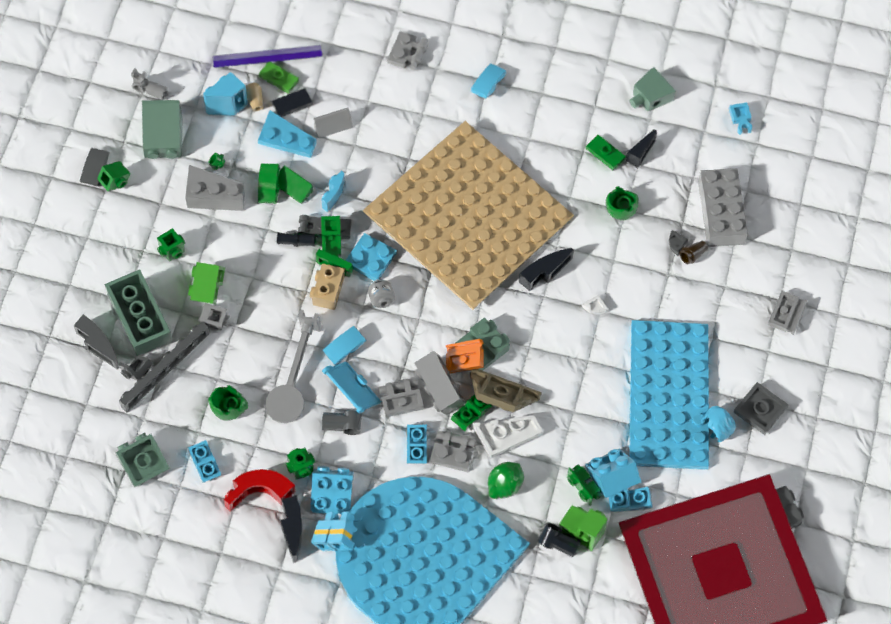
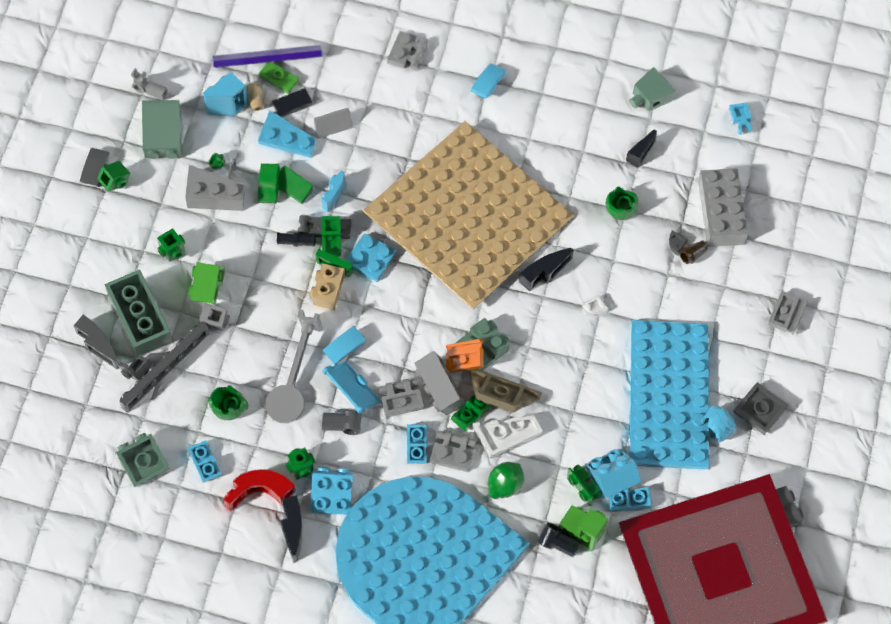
(335, 533): medium azure hips -> none
(381, 293): light grey head -> none
(605, 152): green plate -> none

